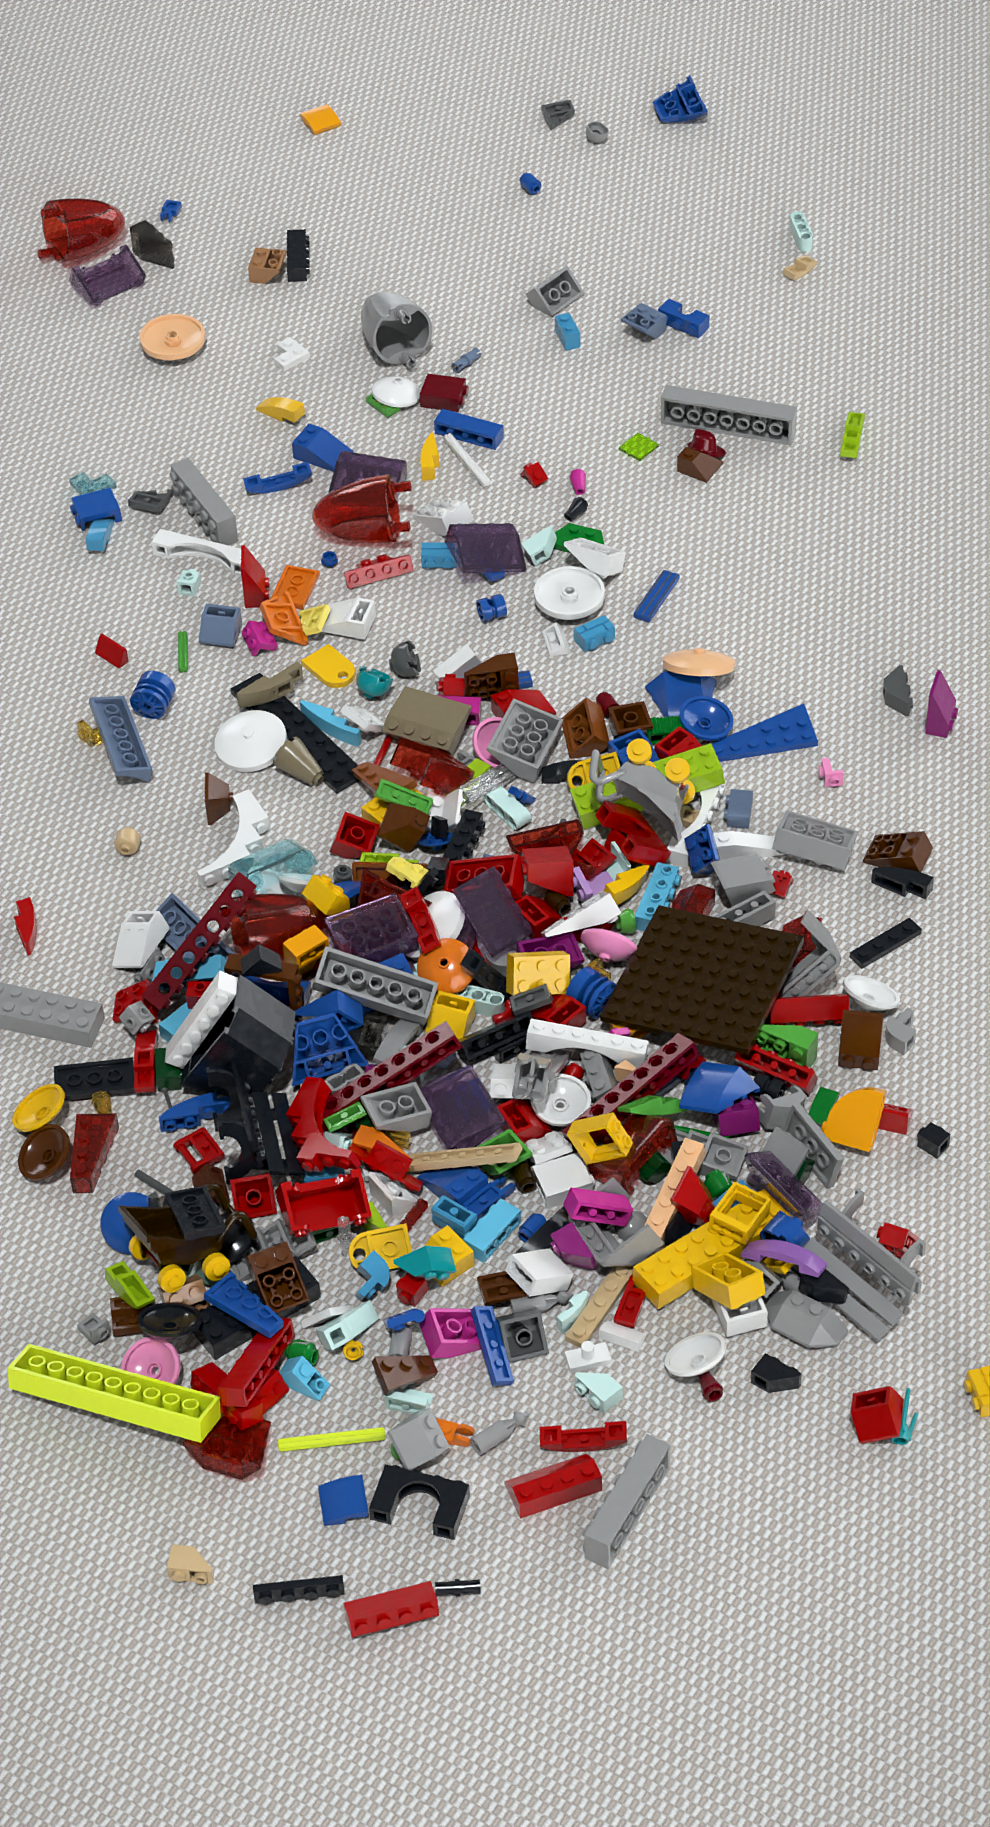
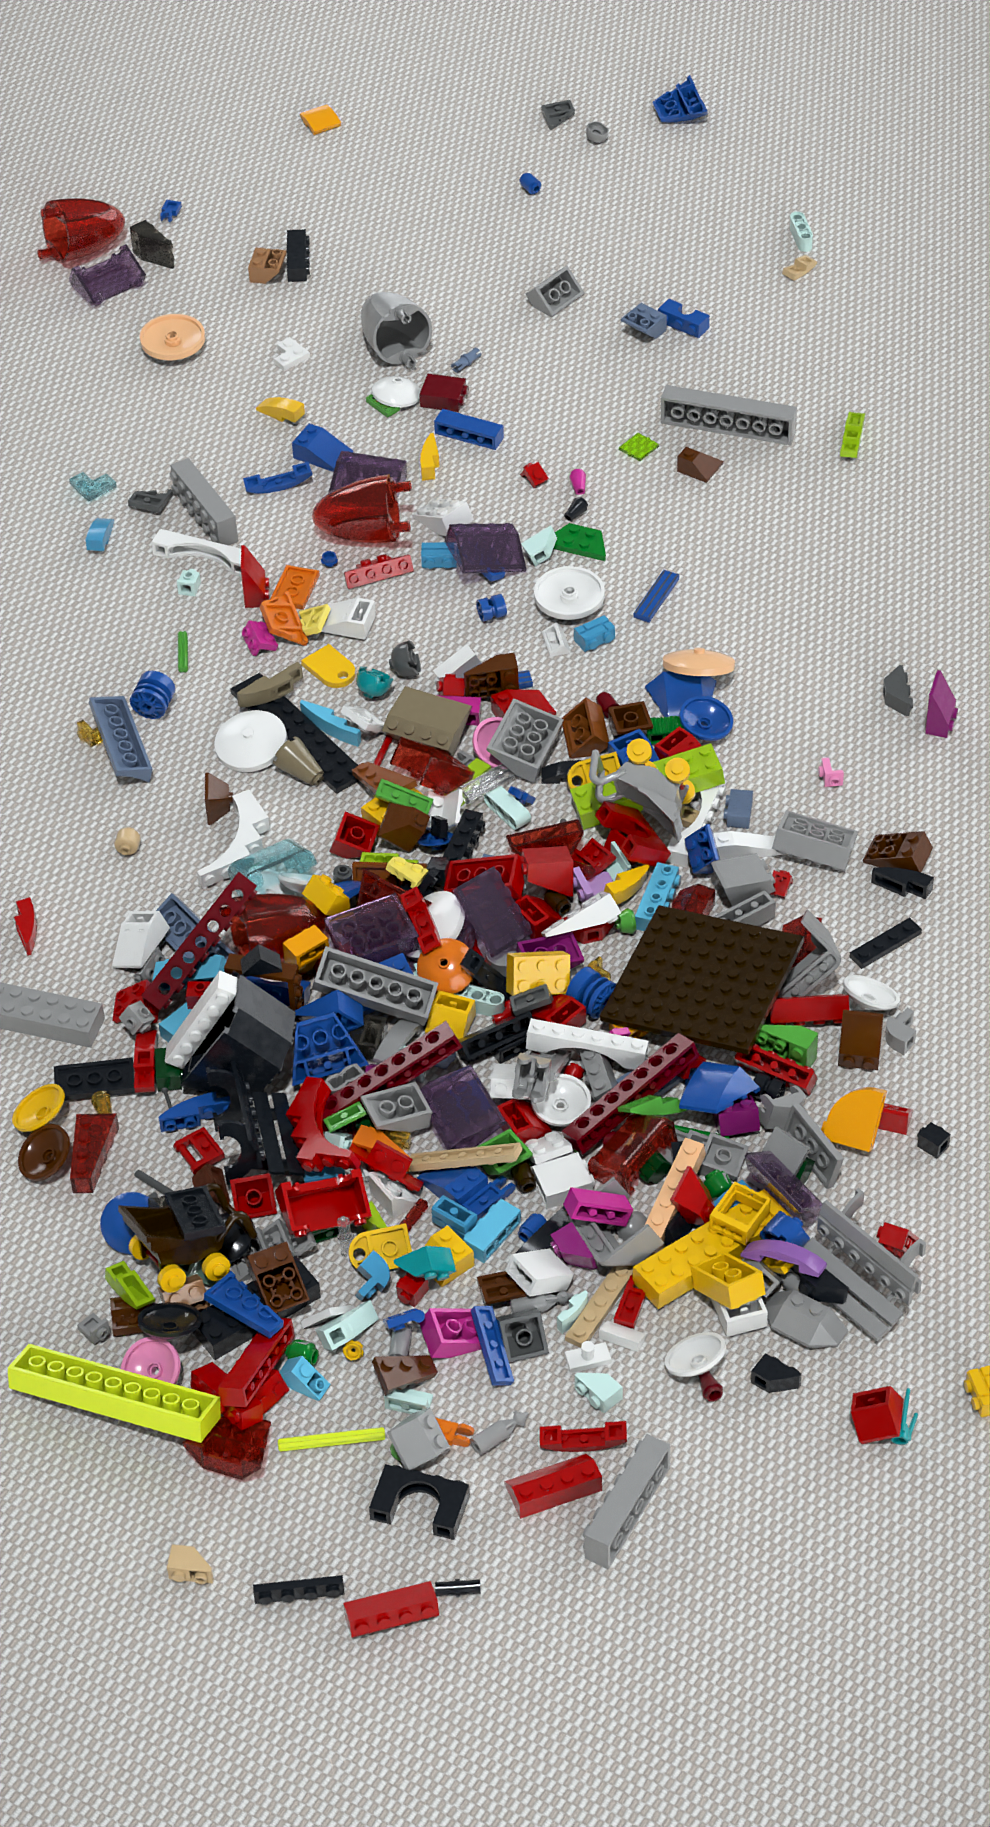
(95, 506): blue panel -> none
(111, 651): red slope -> none
(220, 625): sand blue slope -> none
(342, 1500): blue slope -> none
(467, 460): white axle -> none
(567, 331): dark azure brick -> none
(590, 1151): yellow window -> none
(597, 557): white slope -> none
(608, 945): bright pink dish -> none
(623, 1069): light nougat slope -> none
(706, 443): dark red piece -> none
(777, 734): blue wing -> none
(823, 1104): green slope -> none

